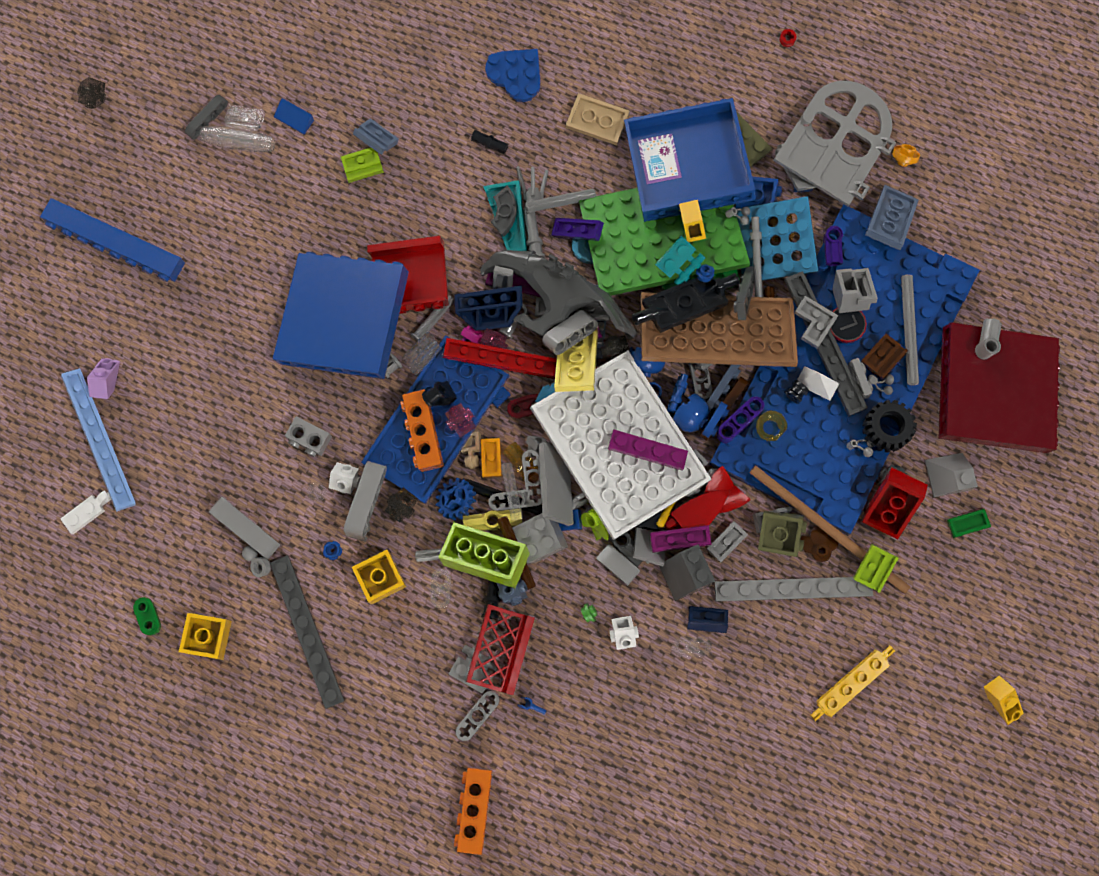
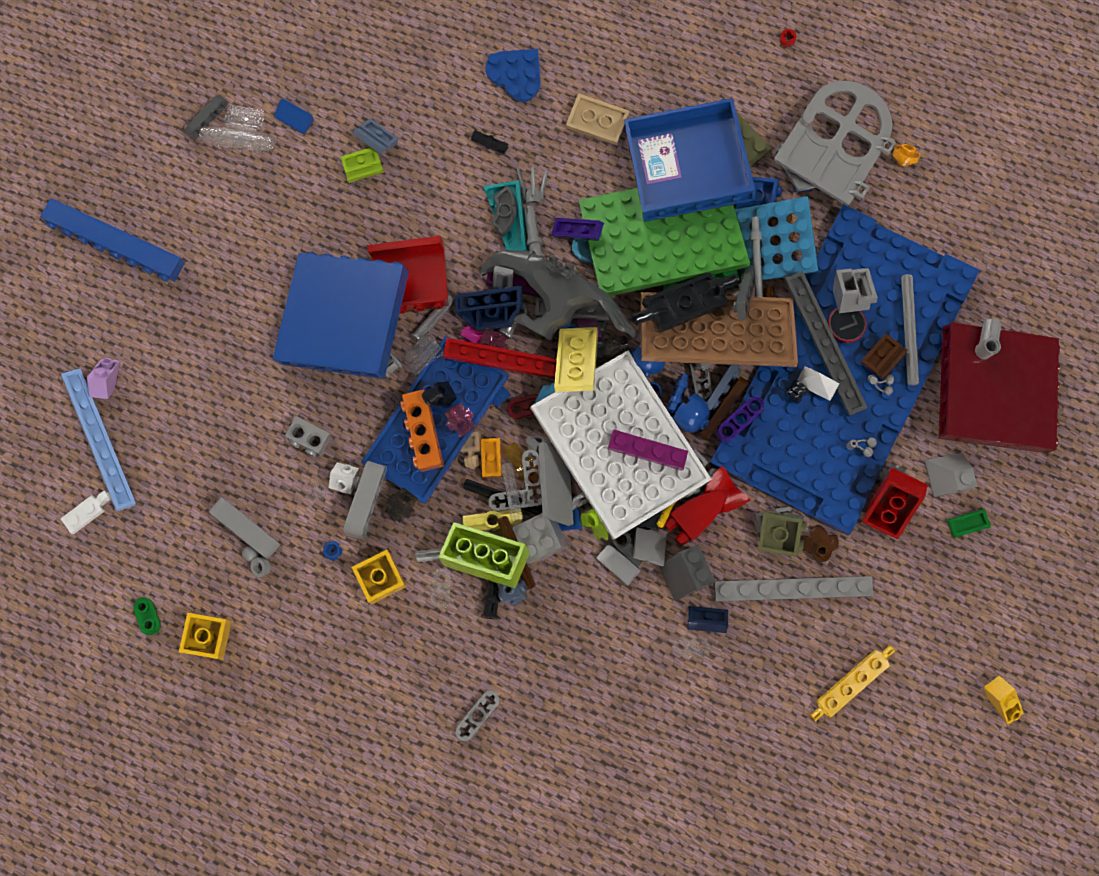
(91, 93): clear smoke brick -> none
(307, 632): dark grey plate -> none
(455, 499): blue gear -> none
(461, 668): light grey plate -> none
(473, 844): orange brick -> none
(517, 652): red fence -> none
(529, 705): blue hand -> none
(560, 200): light grey axle -> none
(570, 332): light grey beam -> none
(589, 612): bright green plate -> none
(624, 637): white brick -> none
(676, 257): teal plate -> none
(680, 539): magenta tile -> none
(692, 221): yellow slope -> none
(705, 273): blue plate -> none
(720, 413): blue plate -> none
(727, 542): light grey plate -> none
(744, 220): light grey piece -> none
(773, 416): clear yellow piece -> none
(819, 318): light grey plate -> none
(821, 522): medium nougat piece -> none
(833, 248): dark purple piece -> none
(858, 372): light grey plate -> none
(875, 568): lime plate -> none
(892, 217): sand blue plate -> none
(899, 415): black tyre -> none

